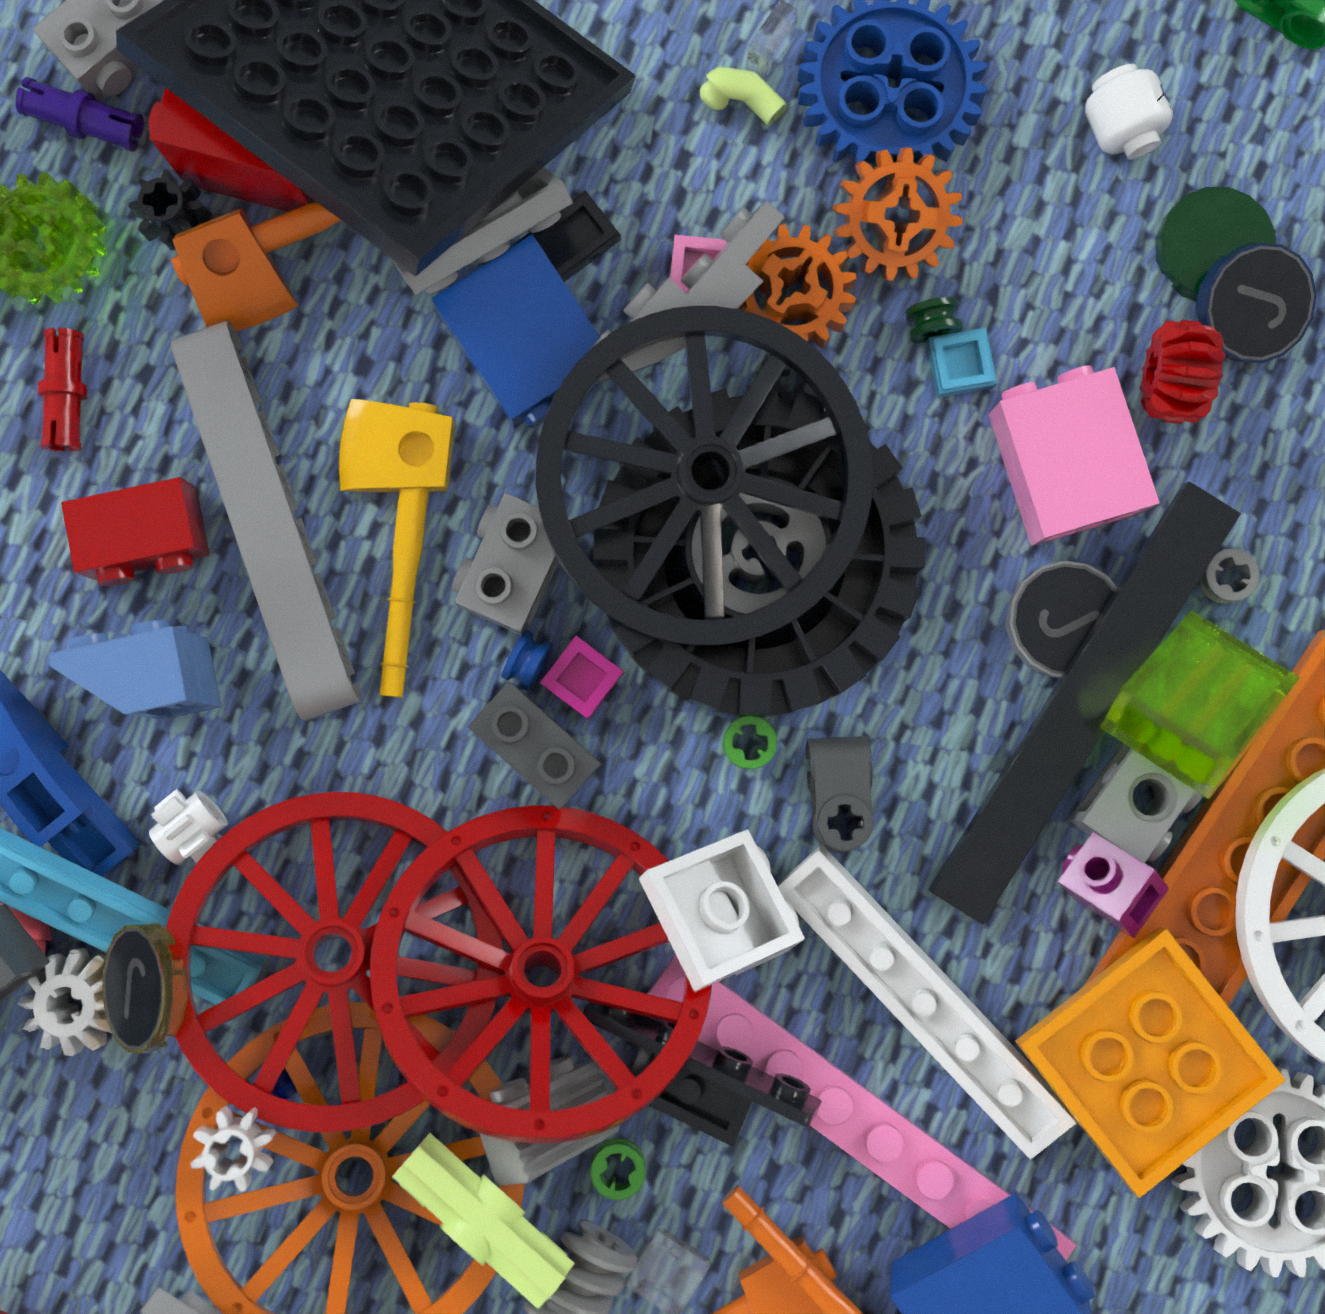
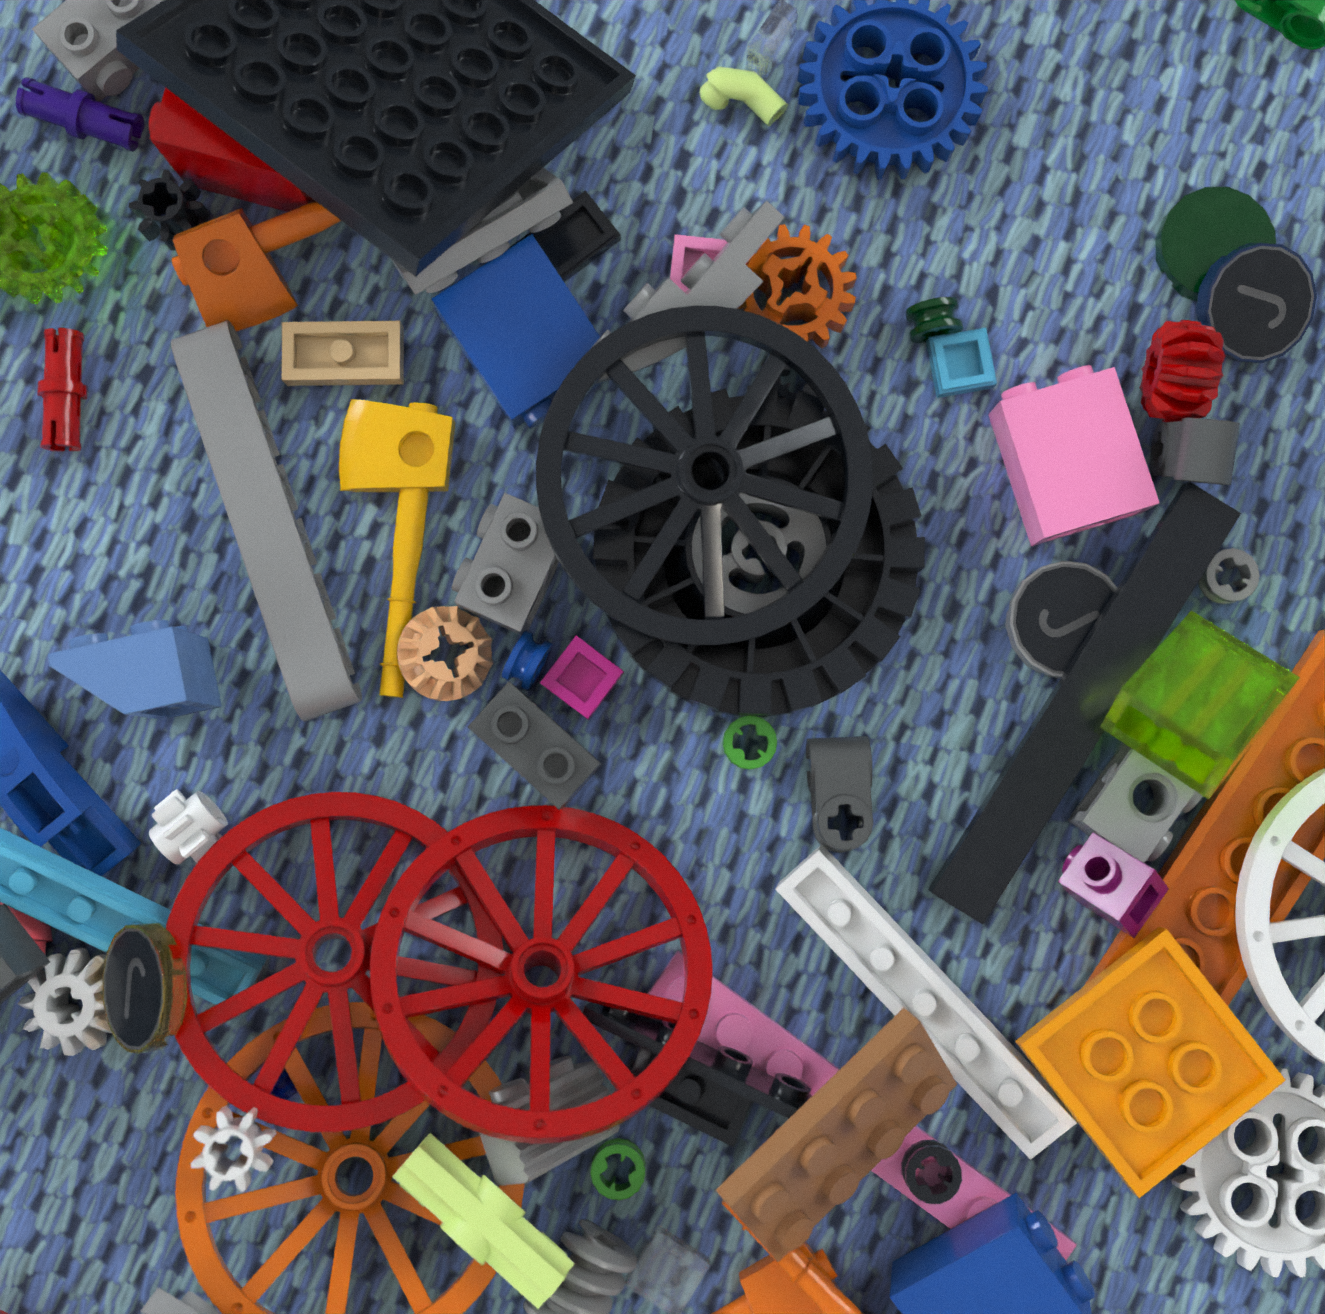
(135, 531): red brick -> none
(343, 353): none -> tan plate
(434, 678): none -> light nougat gear
(722, 909): white plate -> none
(839, 1135): none -> medium nougat plate
(902, 186): orange gear -> none
(919, 1188): none -> black bush
(1128, 111): white head -> none
(1195, 450): none -> dark grey piece

